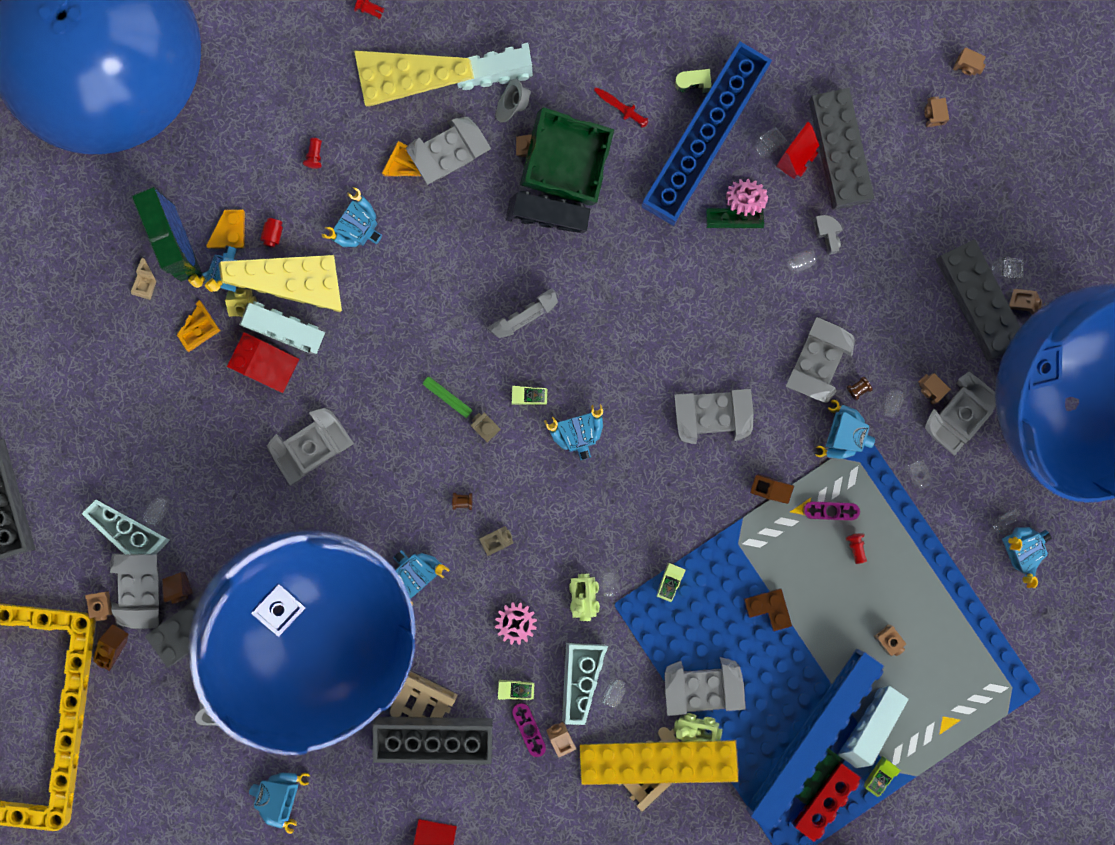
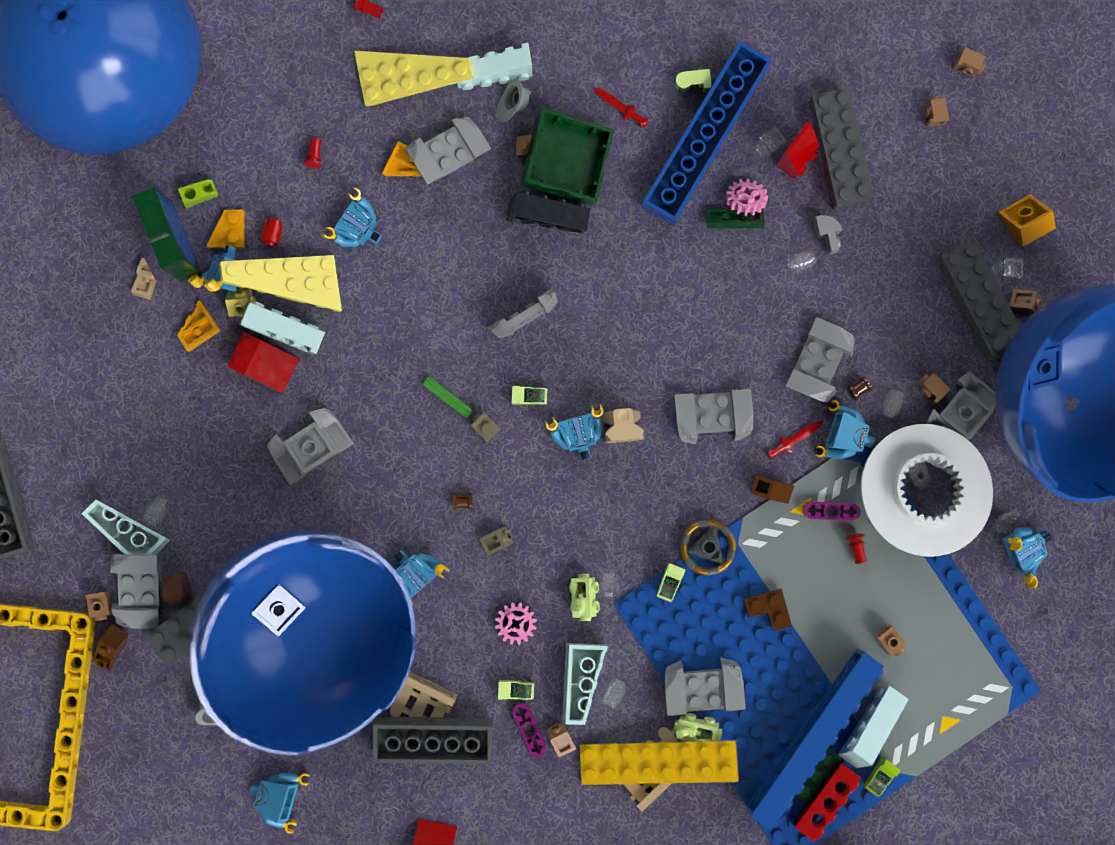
(198, 193): none -> lime leg
(622, 425): none -> tan piece
(708, 547): none -> dark grey piece
(786, 444): none -> red sword
(884, 499): none -> white piece
(1028, 219): none -> light orange slope

